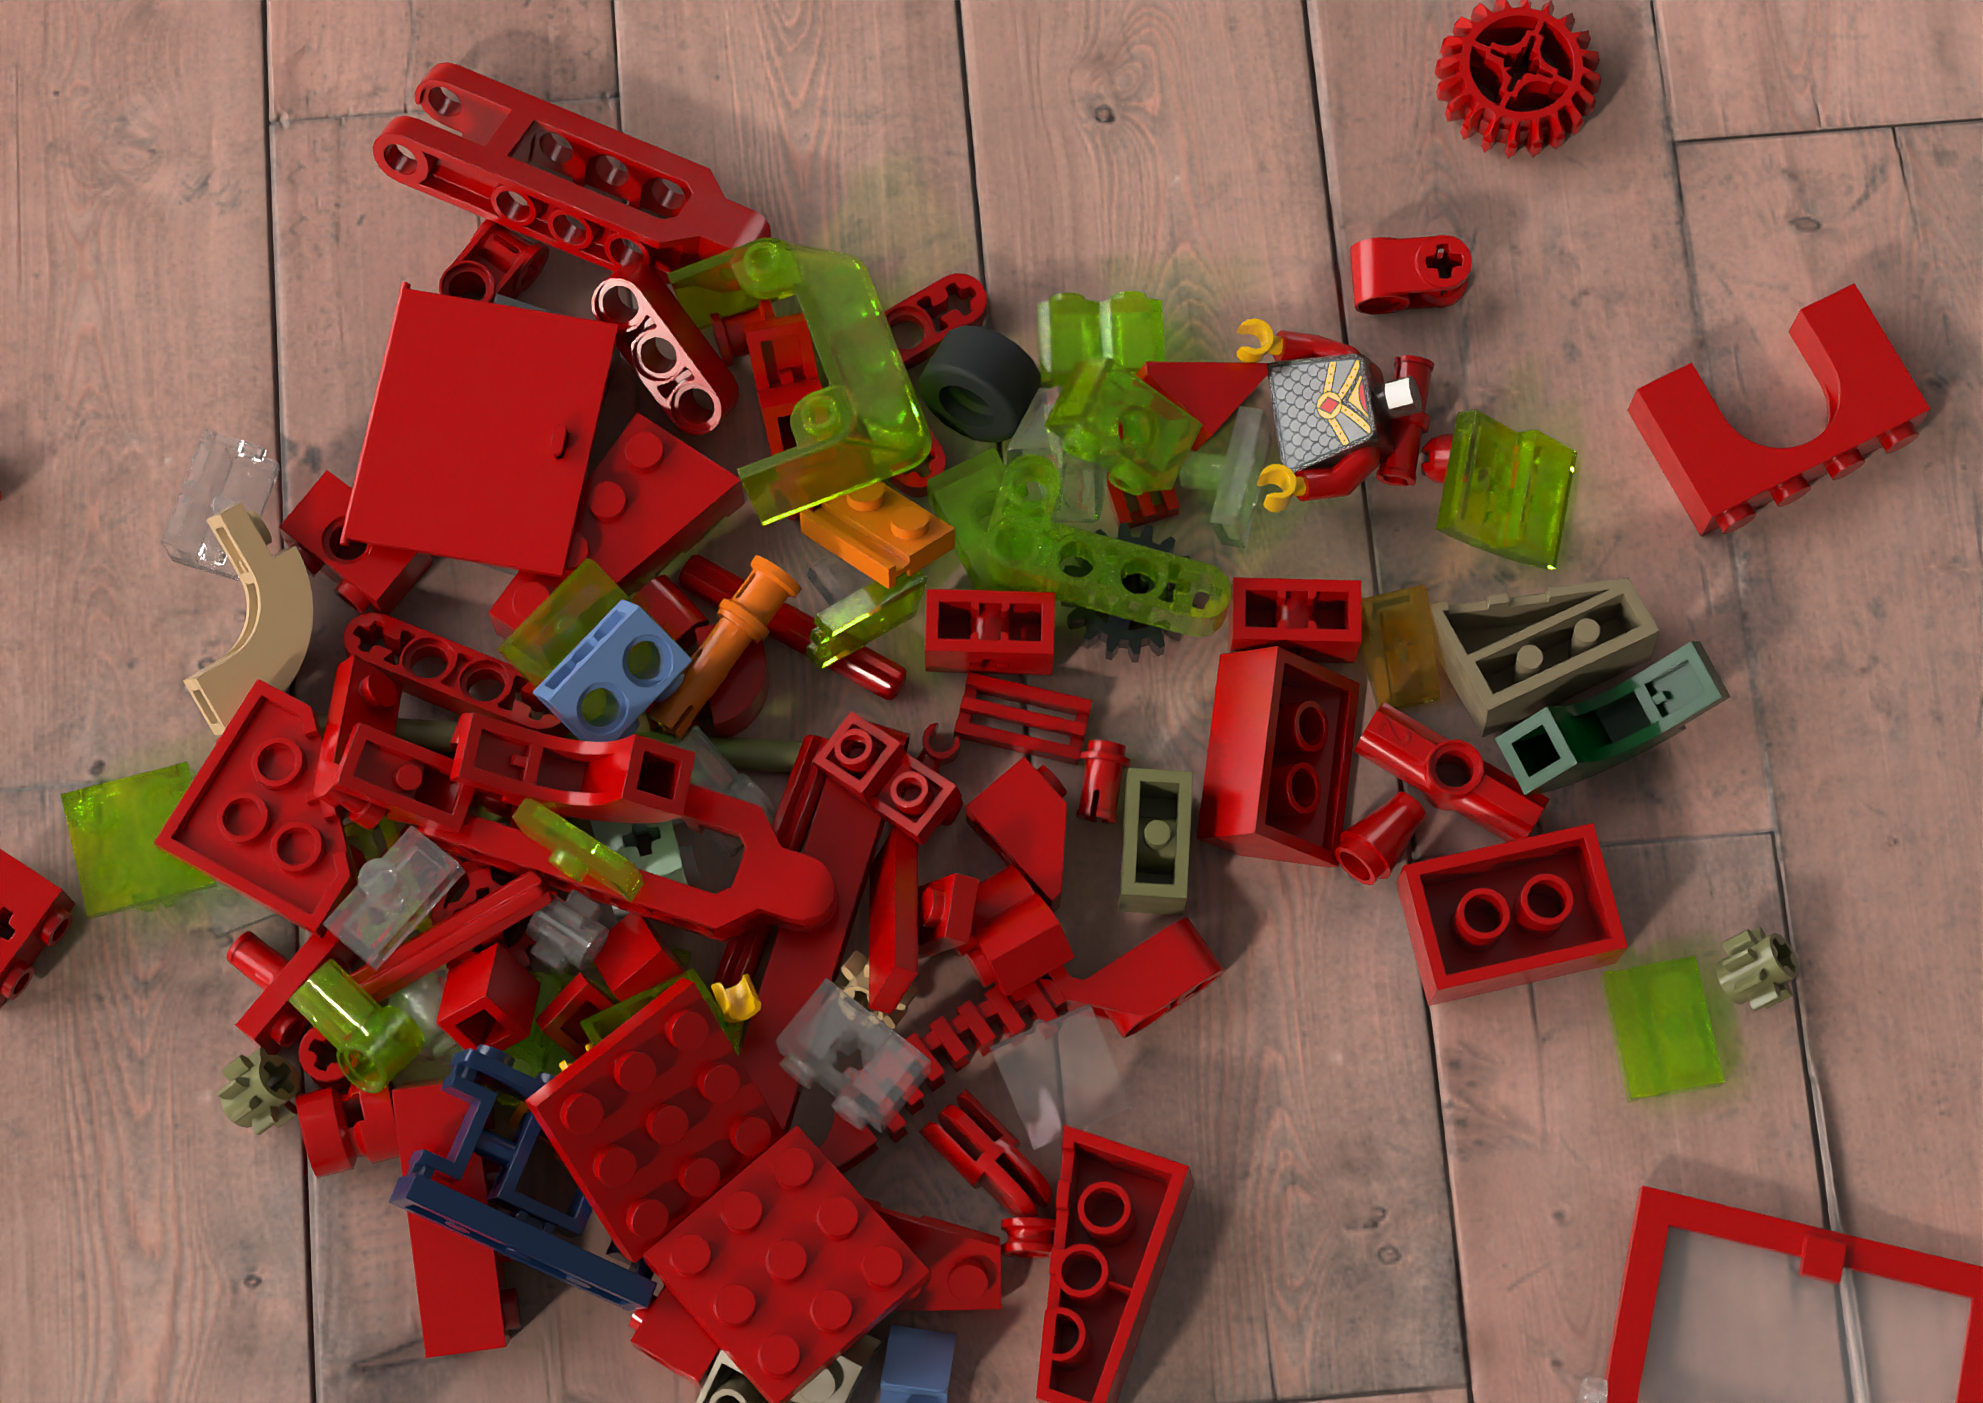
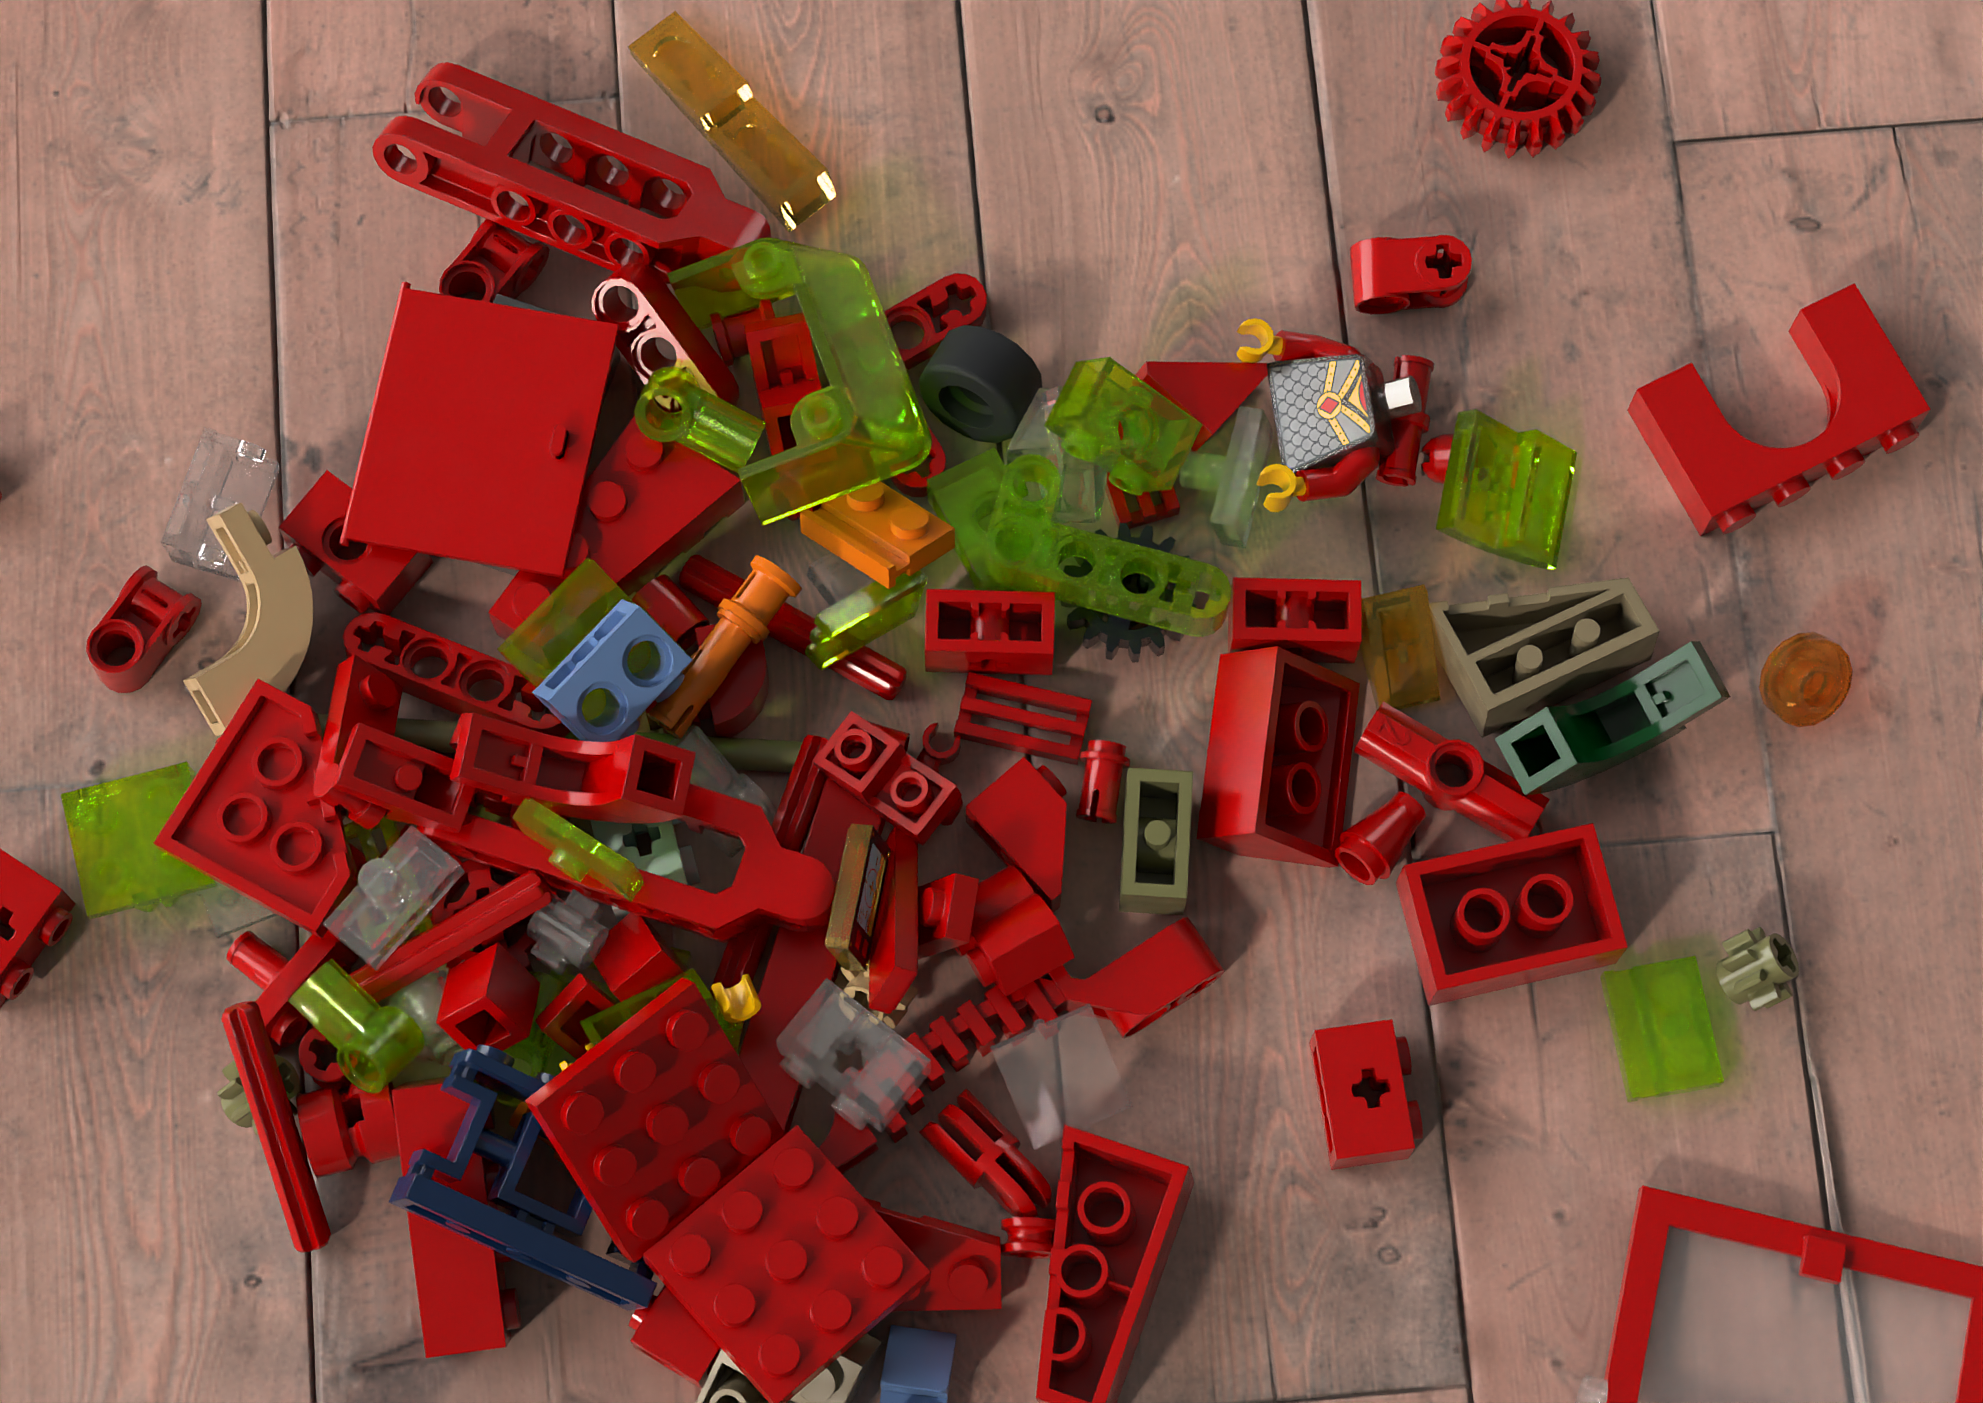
(147, 619): none -> red piece
(276, 1126): none -> red axle
(703, 424): none -> clear neon green piece
(733, 121): none -> clear yellow slope
(858, 897): none -> clear yellow tile
(1081, 329): clear neon green brick -> none
(1351, 1129): none -> red brick
(1805, 679): none -> clear orange plate

